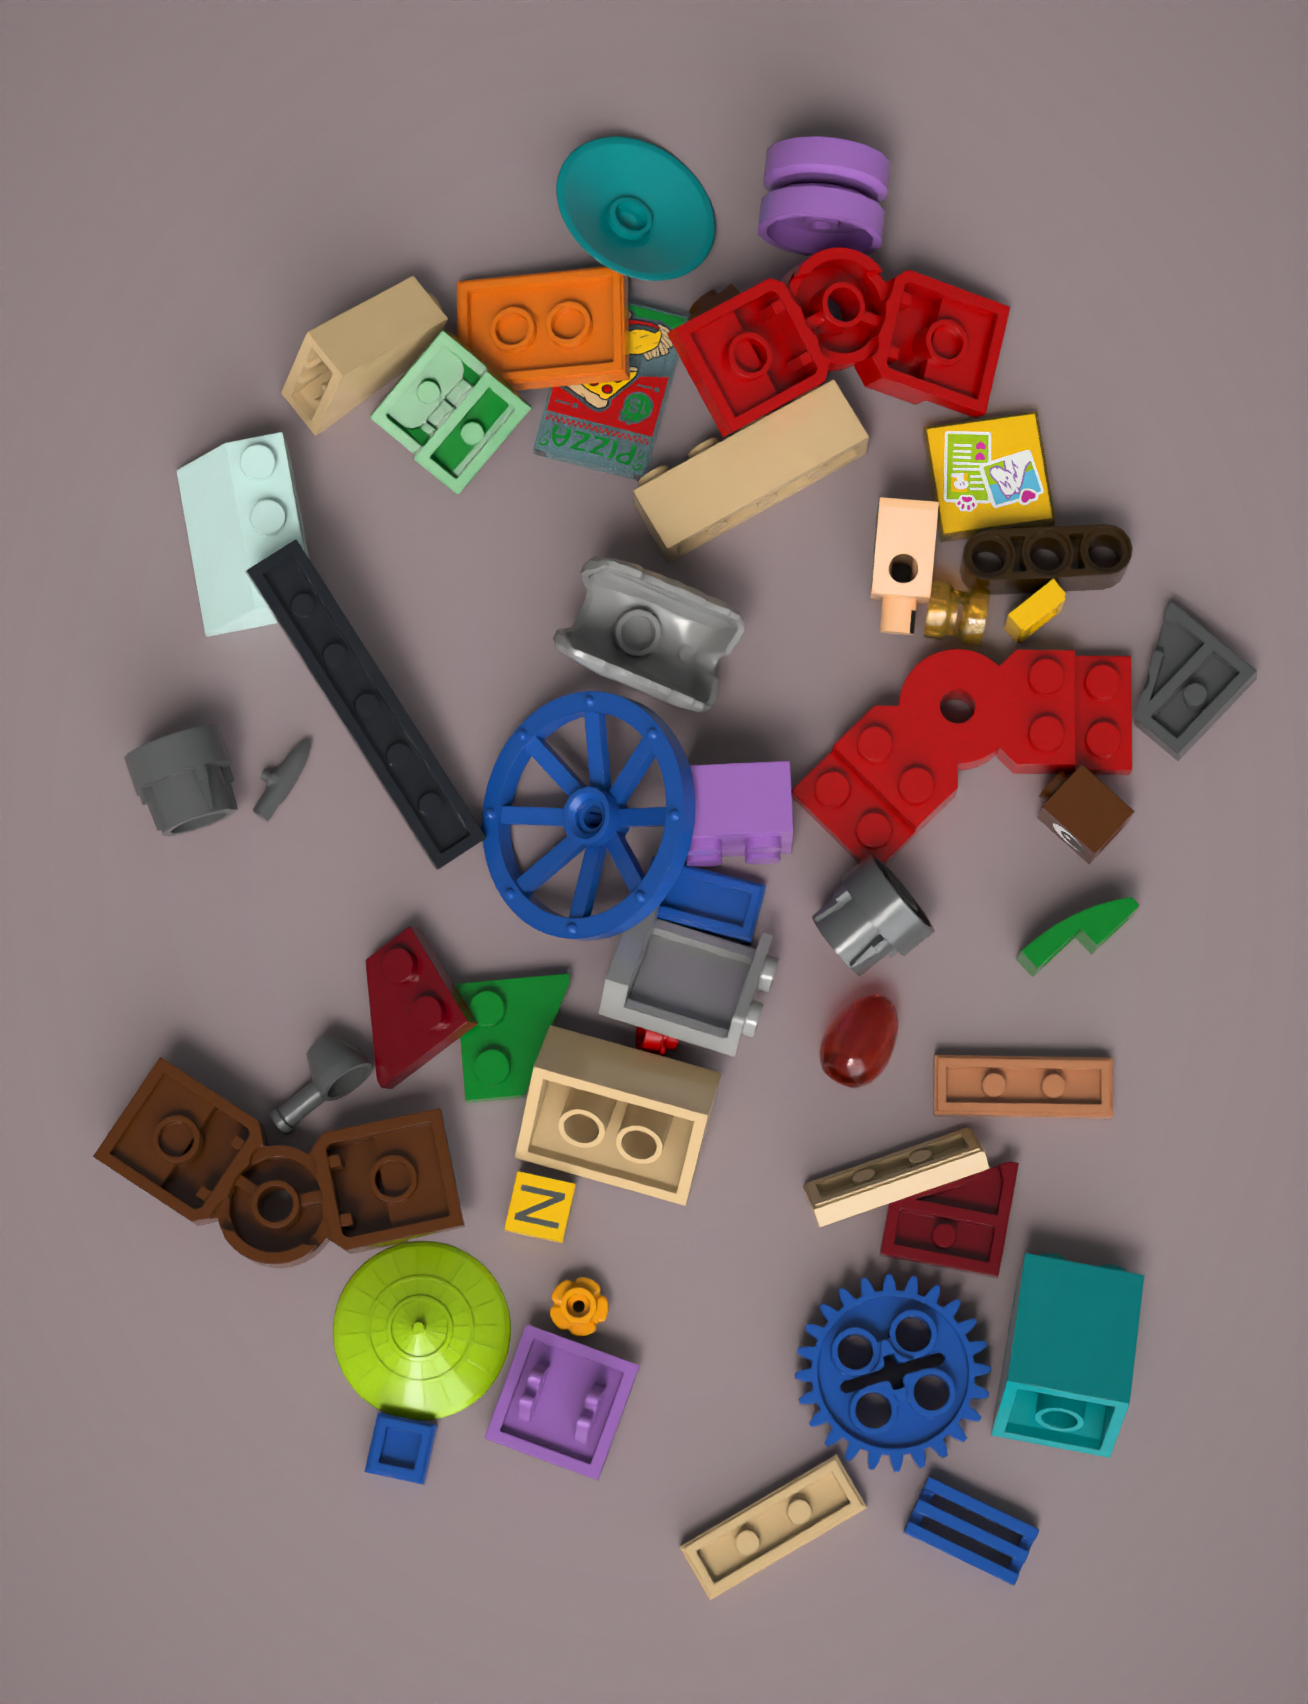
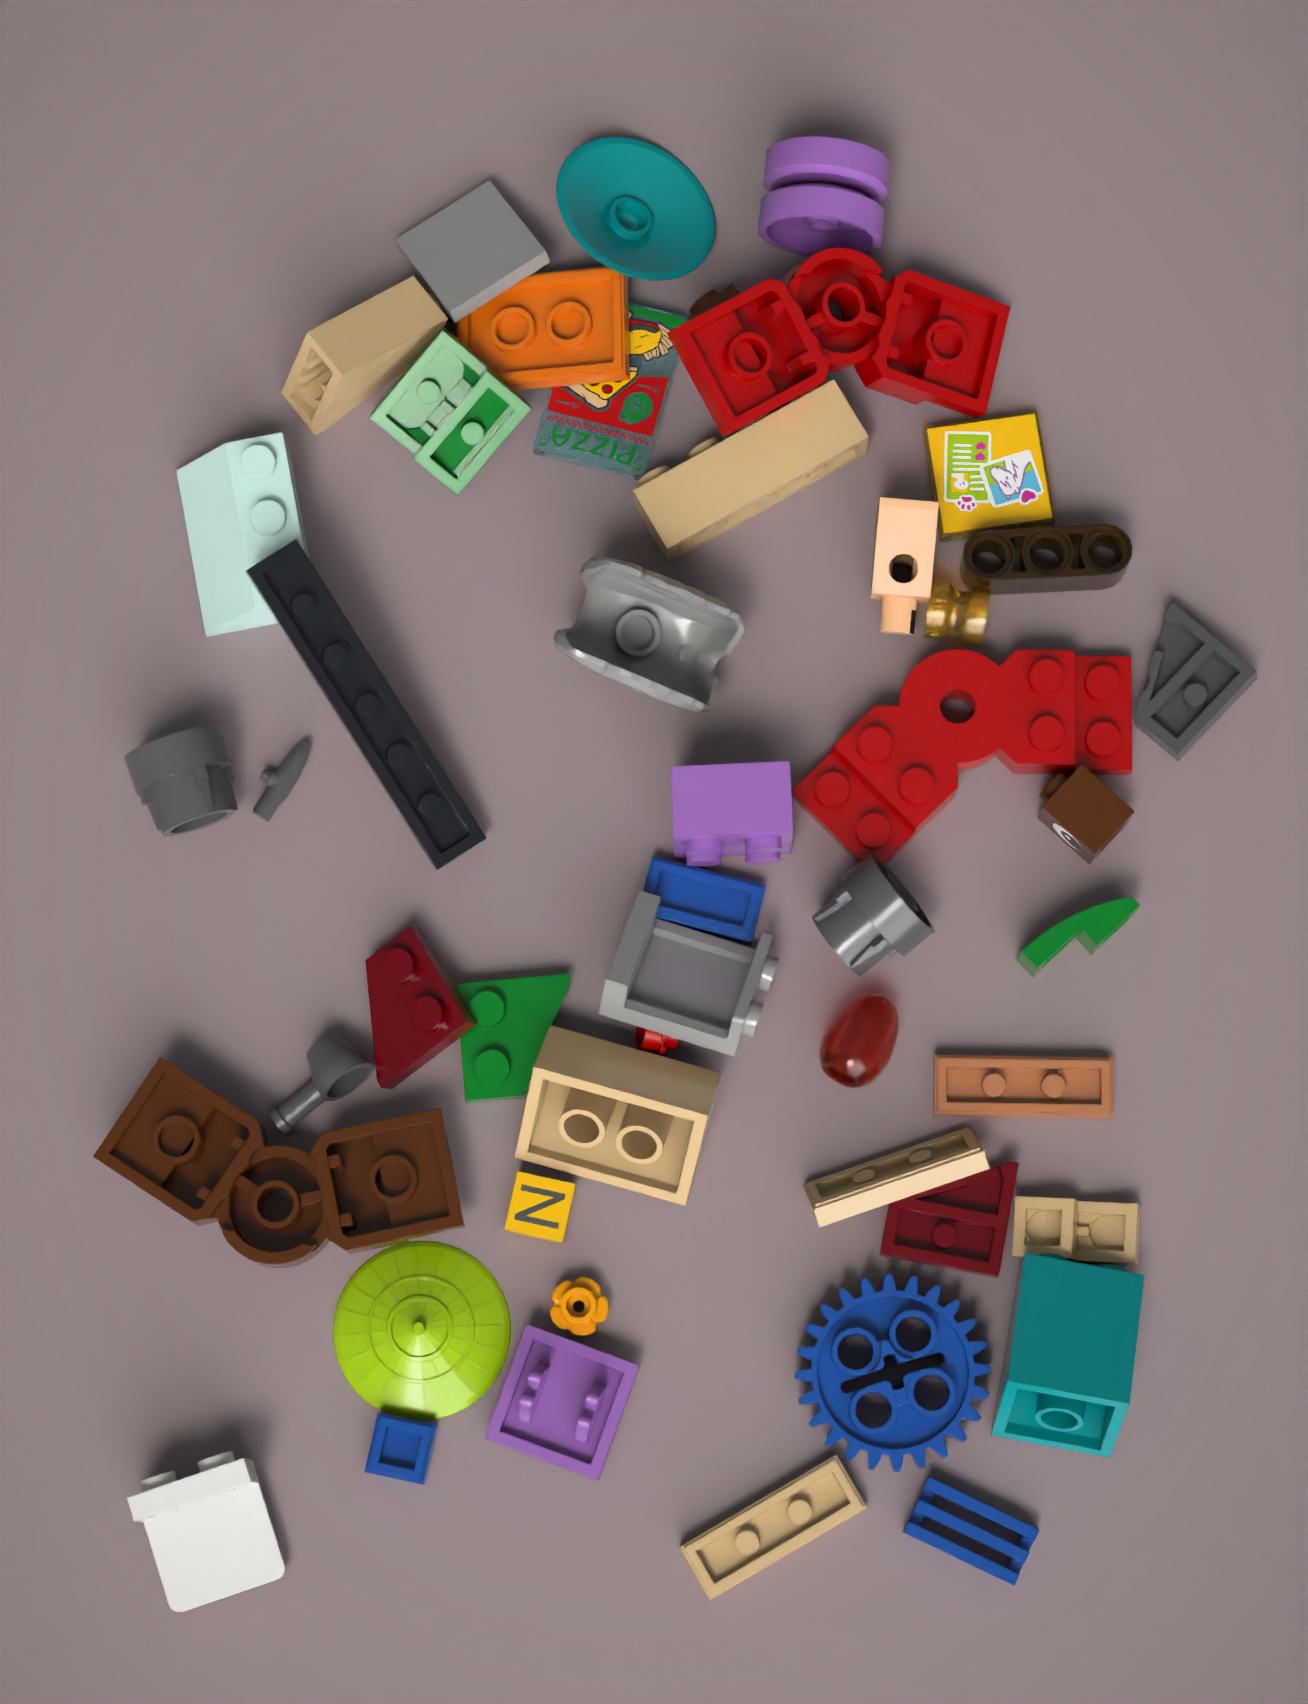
(209, 1531): none -> white bracket
(472, 251): none -> light grey tile
(592, 816): blue wheel -> none
(1035, 612): yellow tile -> none
(1077, 1229): none -> tan slope

